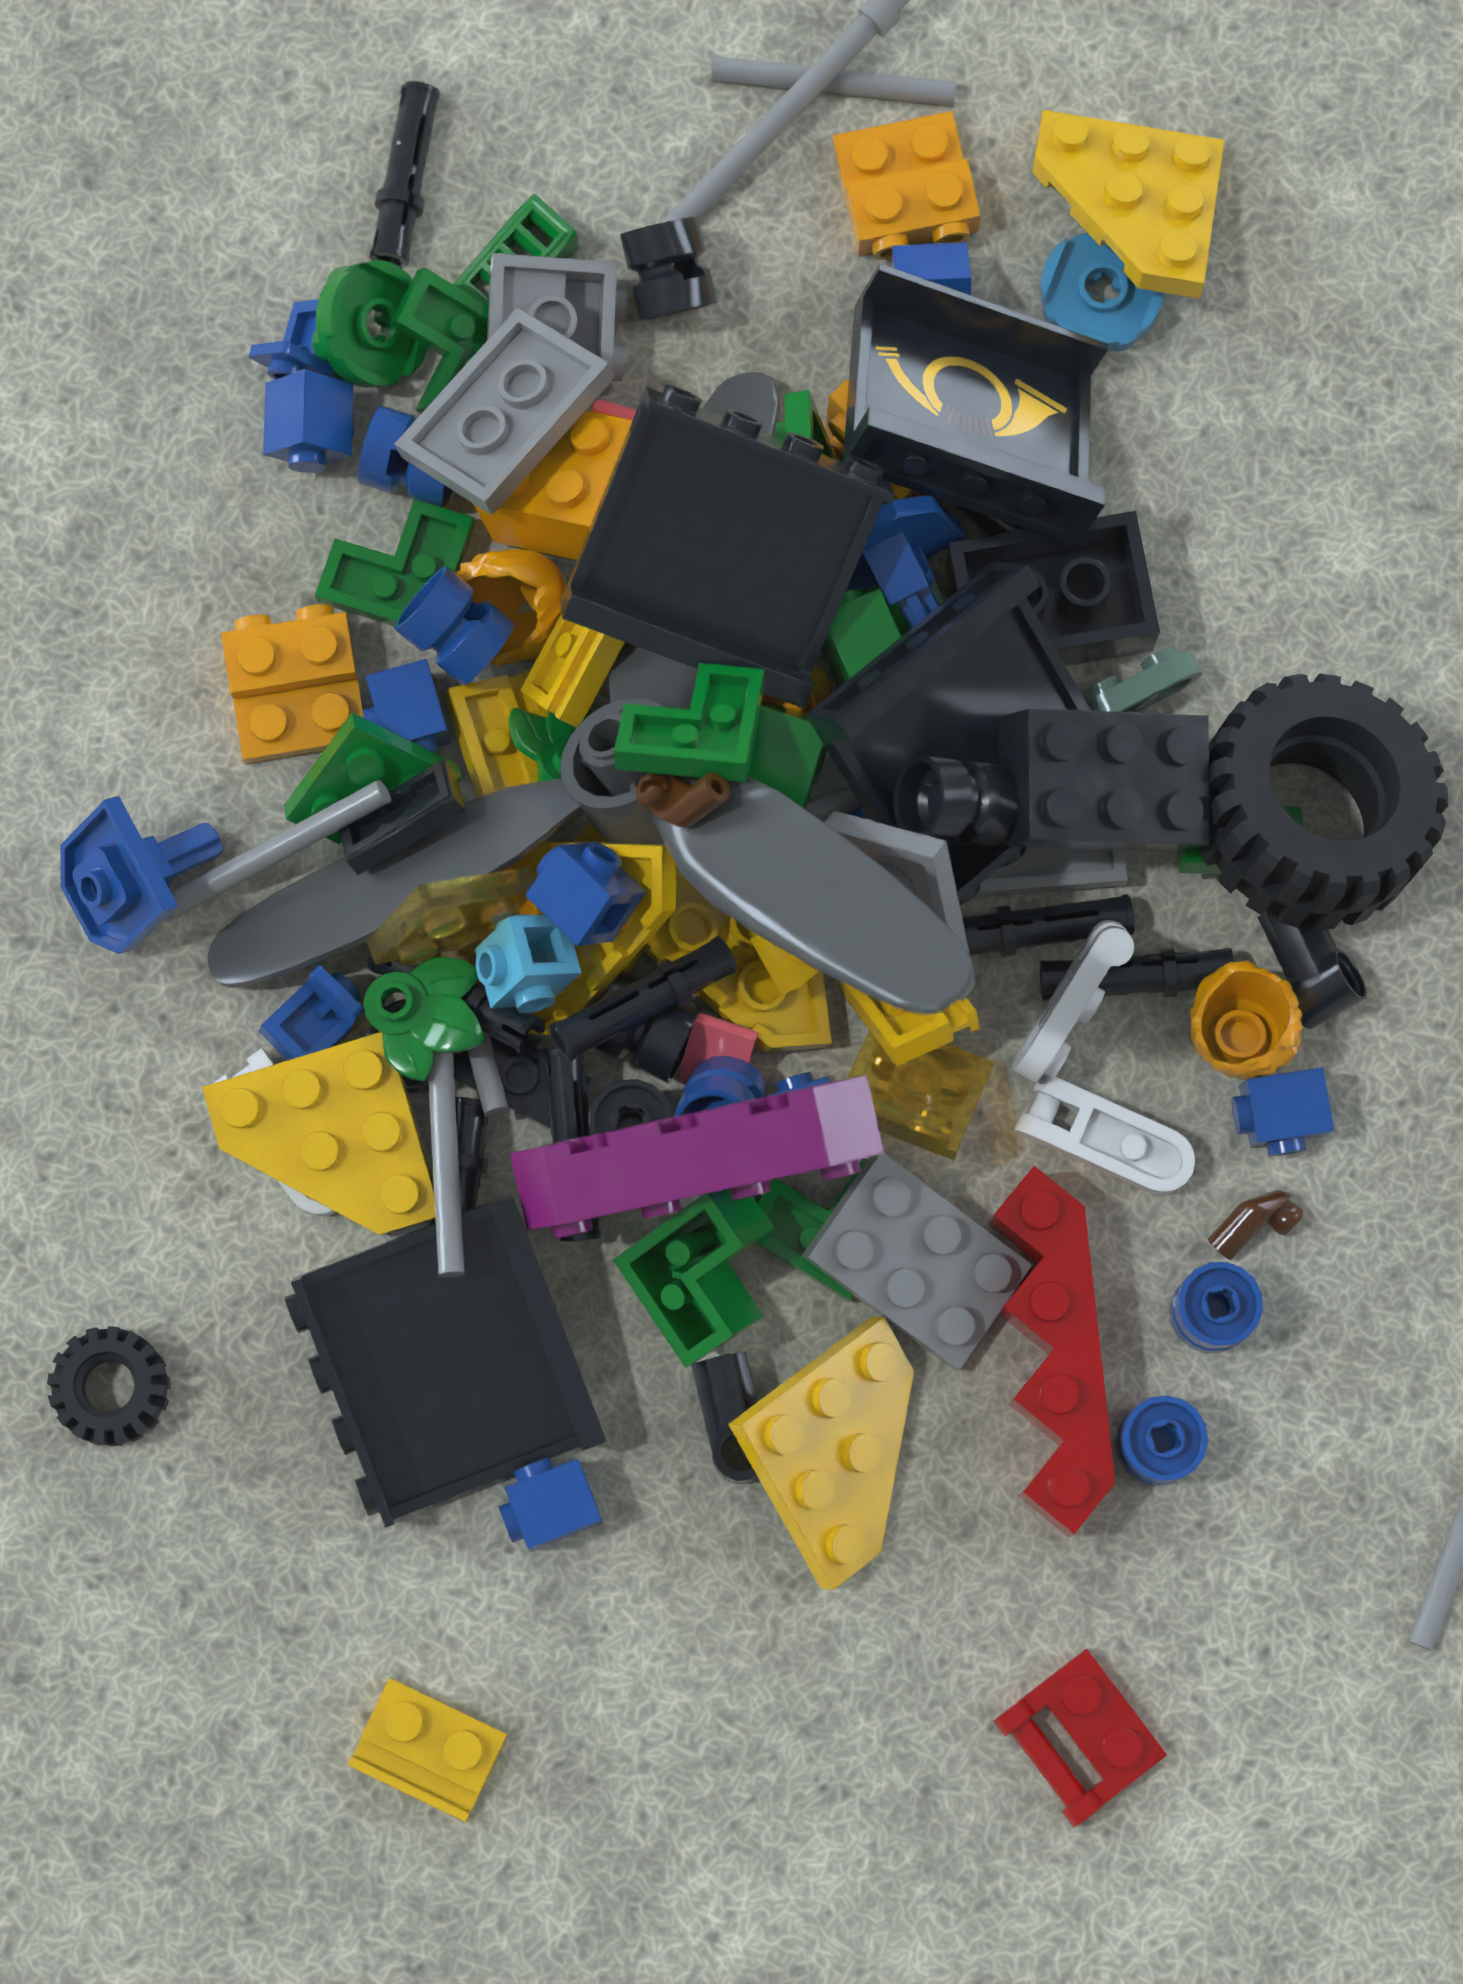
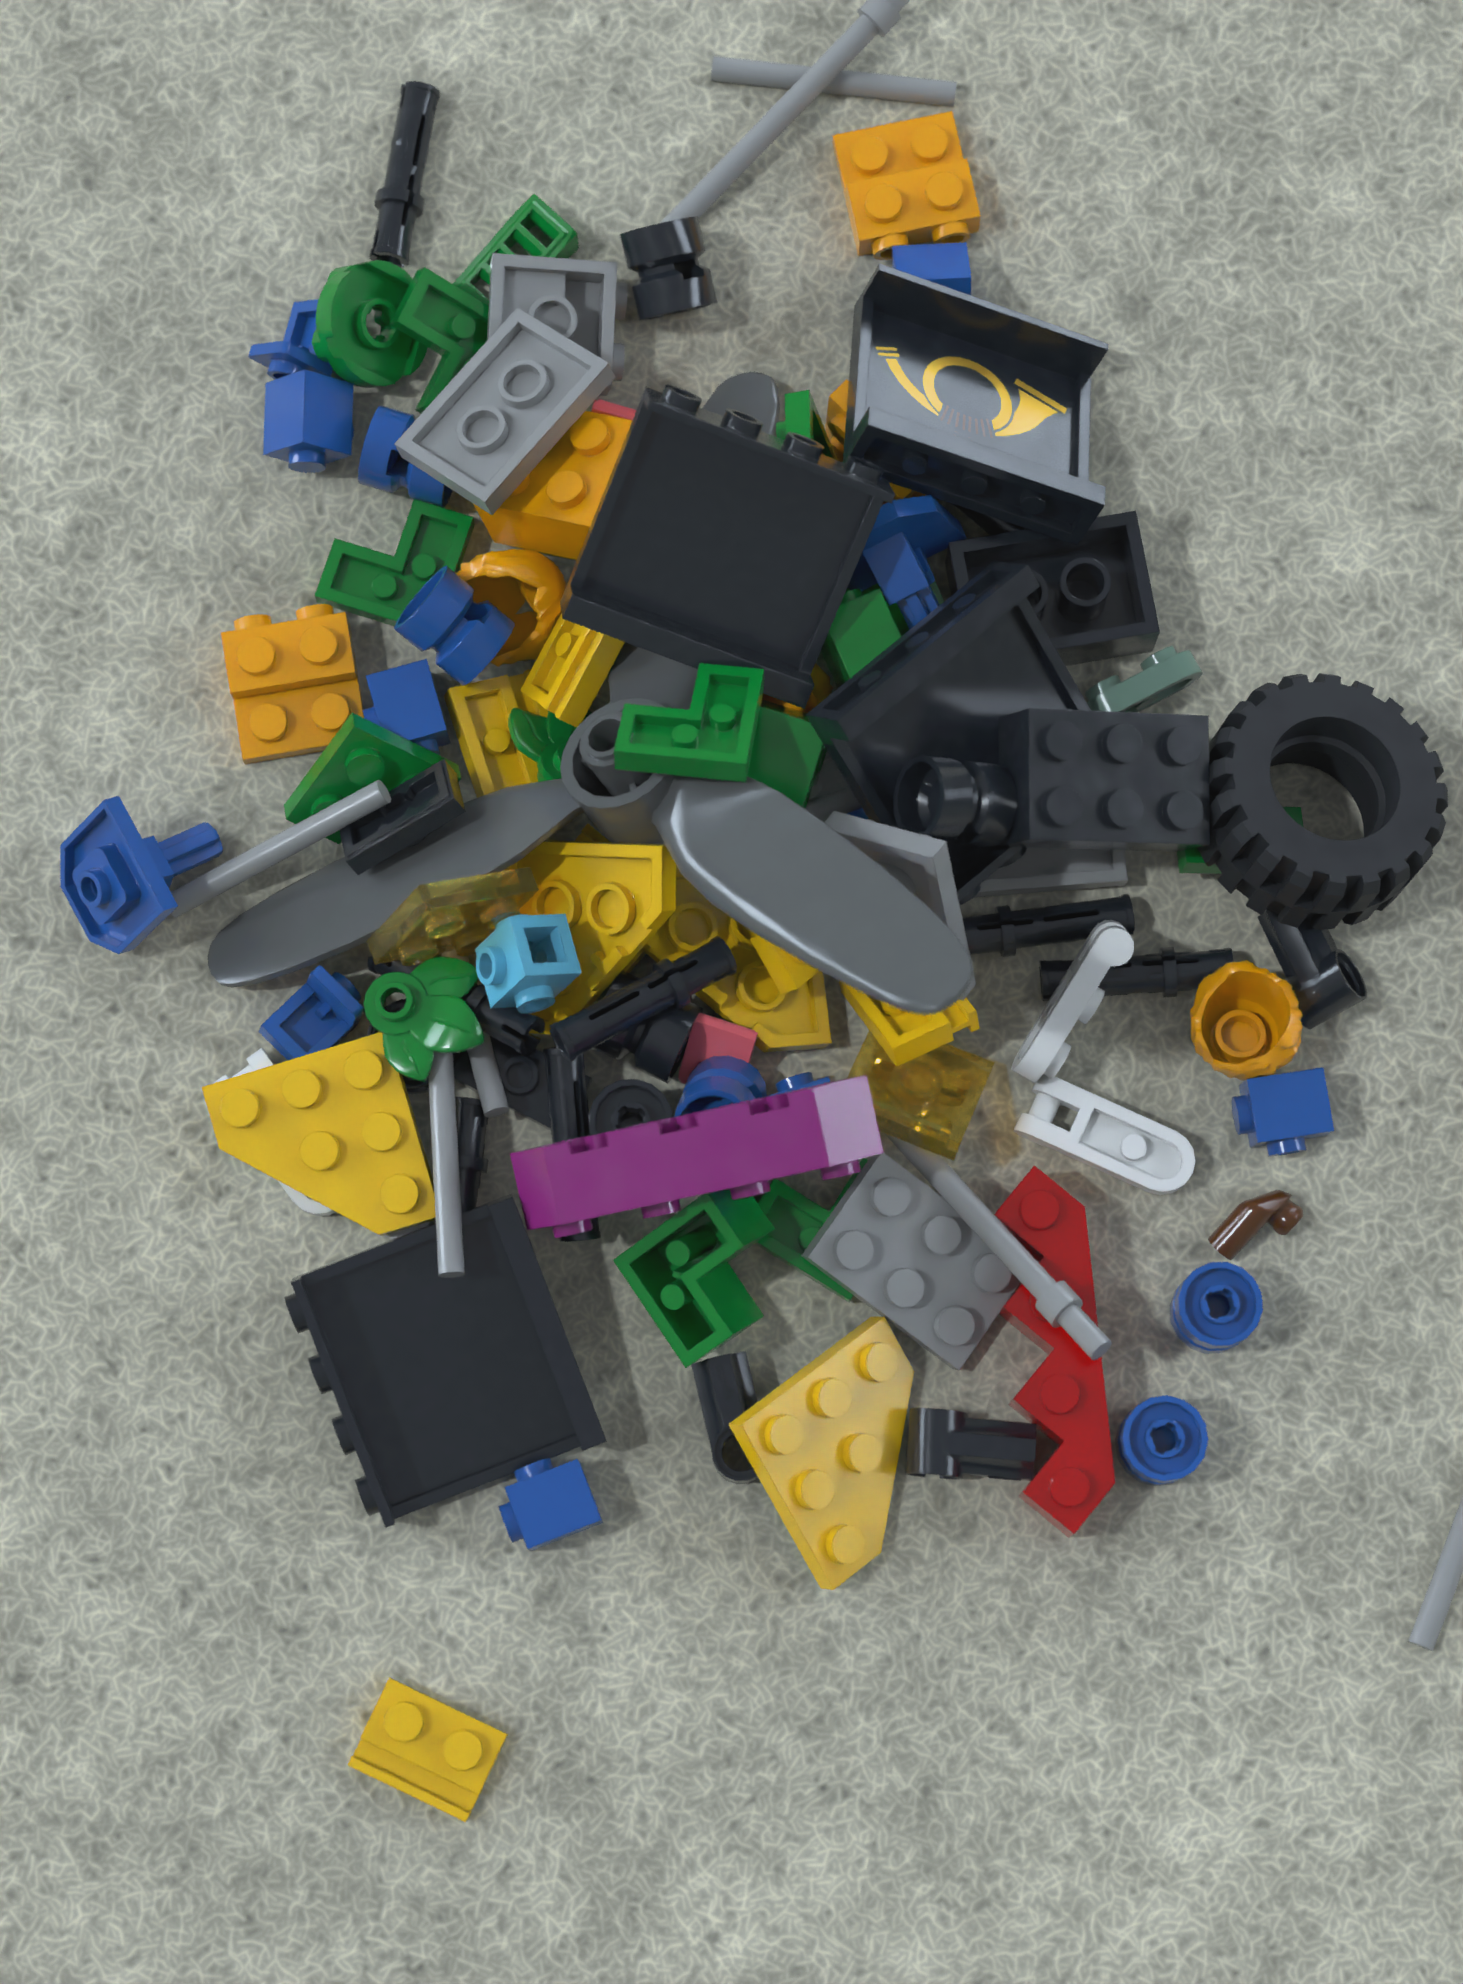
(71, 1375): black tyre -> none
(585, 892): blue brick -> none
(679, 801): reddish brown arm -> none
(956, 1446): none -> black piece
(1054, 1299): none -> light grey bar
(1071, 306): dark azure plate -> none
(1097, 1723): red plate -> none
(1137, 192): yellow plate -> none

